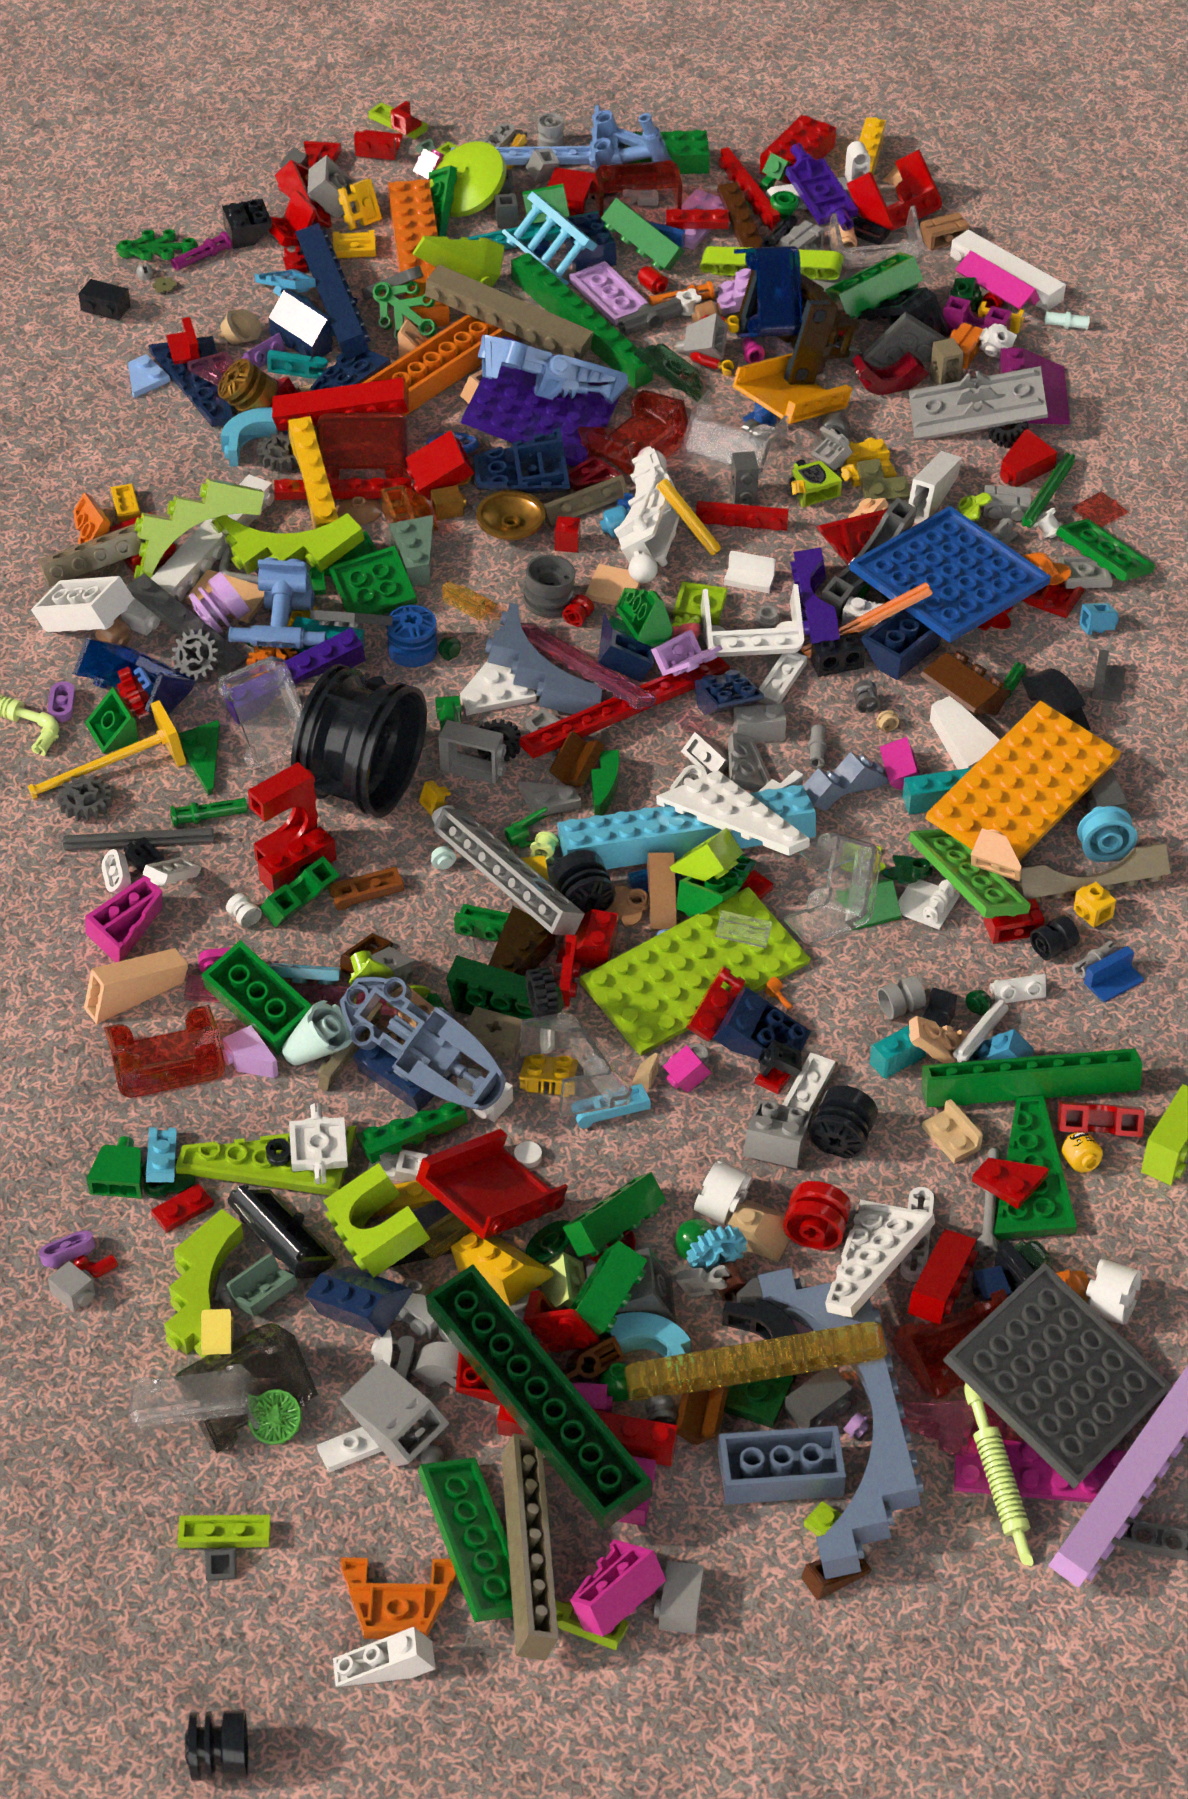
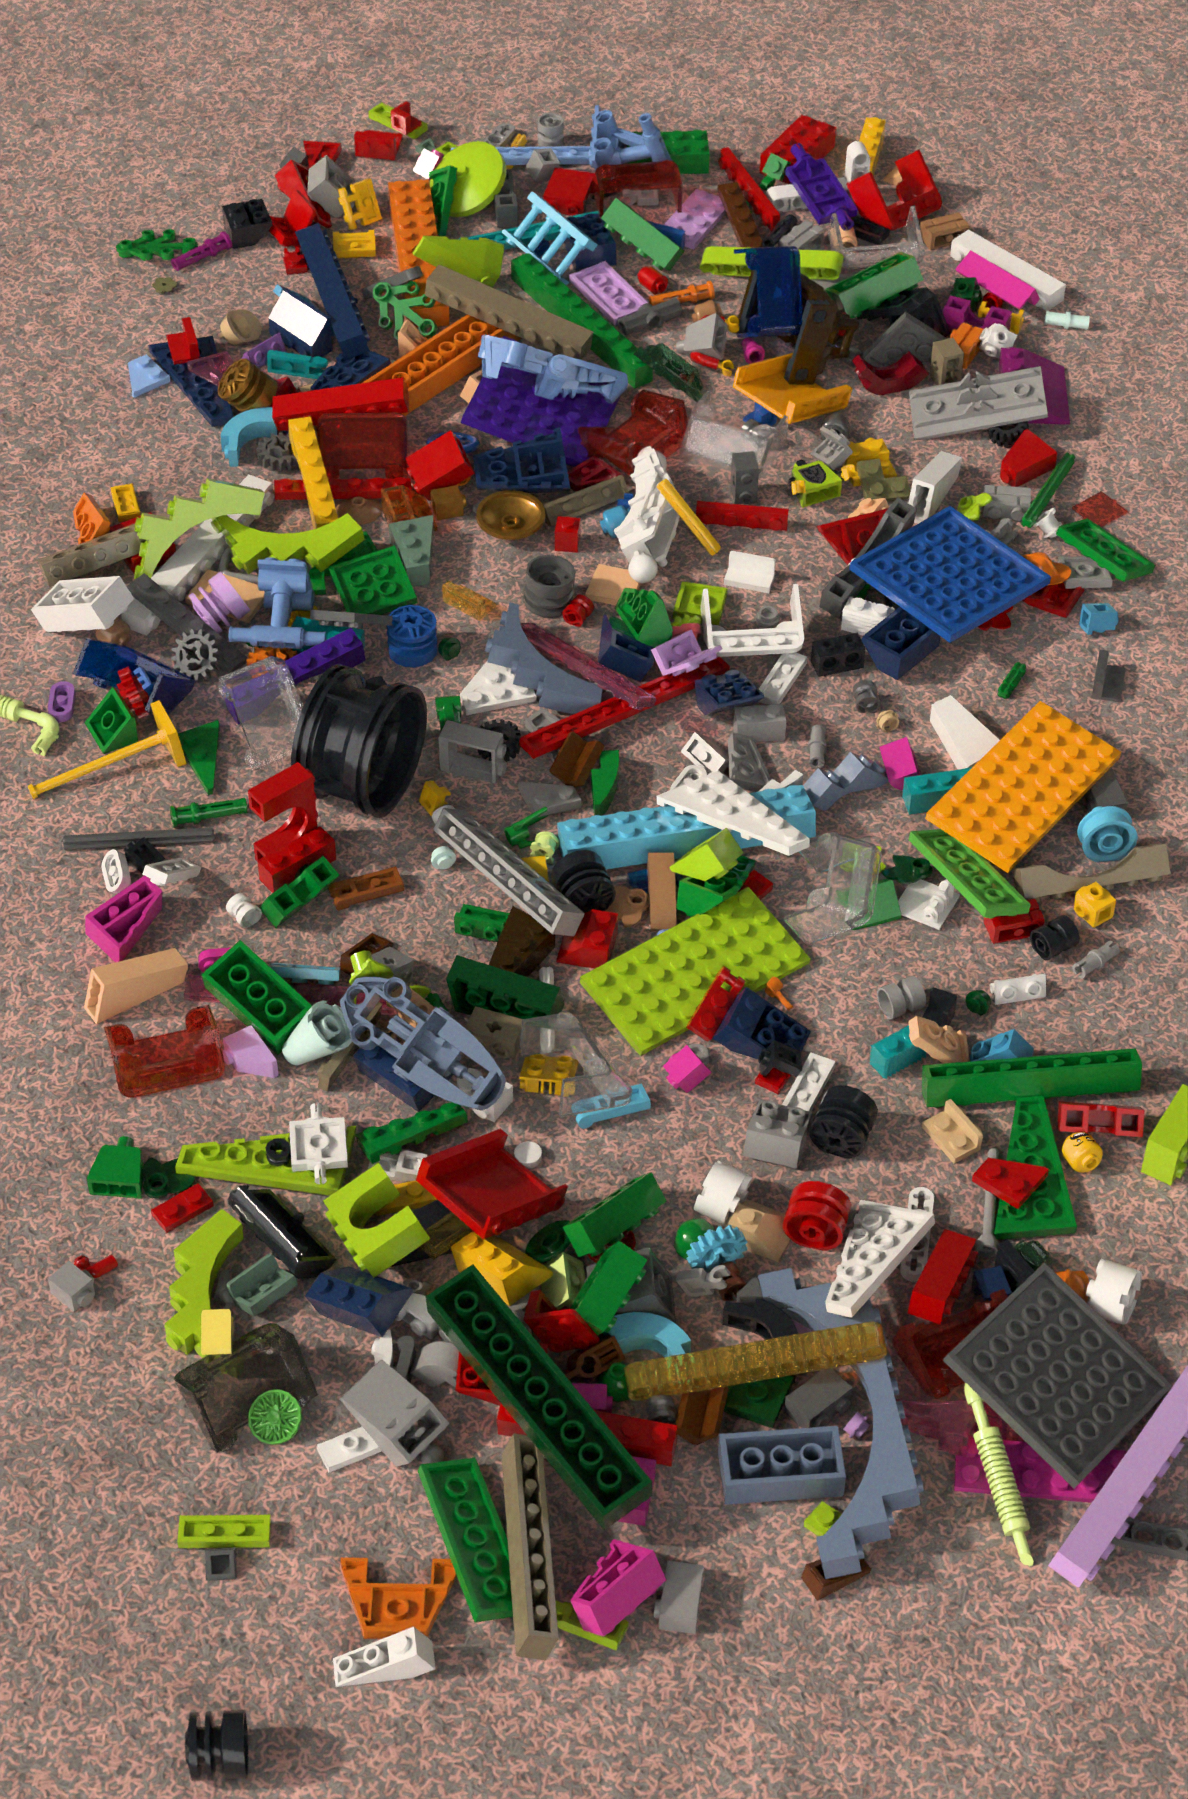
(67, 1248): medium lavender plate -> none
(84, 798): dark grey gear -> none
(104, 299): black brick -> none
(140, 272): light grey hinge -> none
(161, 1155): medium azure plate -> none
(192, 1399): clear windscreen -> none
(288, 278): dark azure wing -> none
(541, 992): black tyre -> none
(554, 195): green slope -> none
(570, 970): red wing -> none
(647, 1071): tan slope -> none
(688, 301): white brick -> none
(697, 219): red plate -> none
(732, 292): lavender plate -> none
(743, 932): clear tile -> none
(784, 202): green brick -> none
(817, 616): dark purple arch -> none
(880, 613): orange axle -> none
(967, 683): reddish brown slope -> none
(980, 1031): white axle -> none
(996, 855): light nougat slope -> none
(1058, 693): black arch -> none
(1112, 975): blue panel -> none

